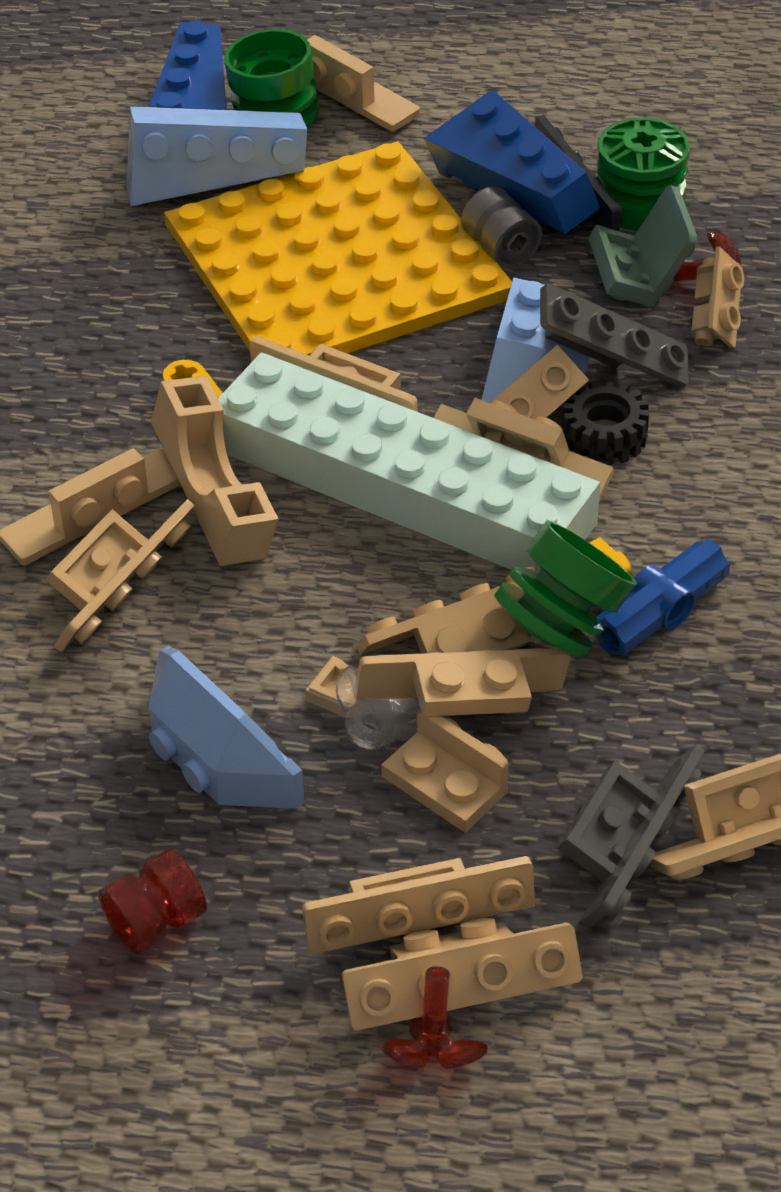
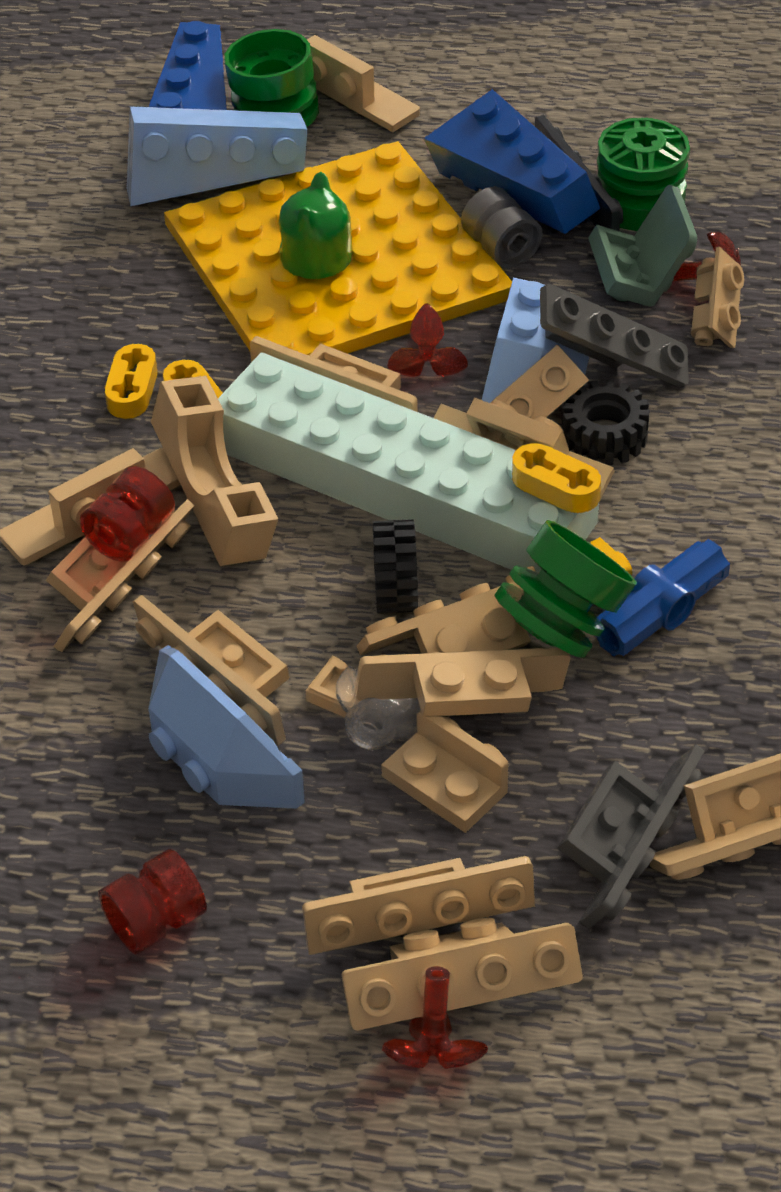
(127, 513): none -> clear red wheel
(140, 381): none -> yellow beam
(226, 657): none -> tan bracket
(315, 232): none -> green piece
(395, 566): none -> black tyre
(427, 332): none -> clear red plant
(556, 478): none -> yellow beam

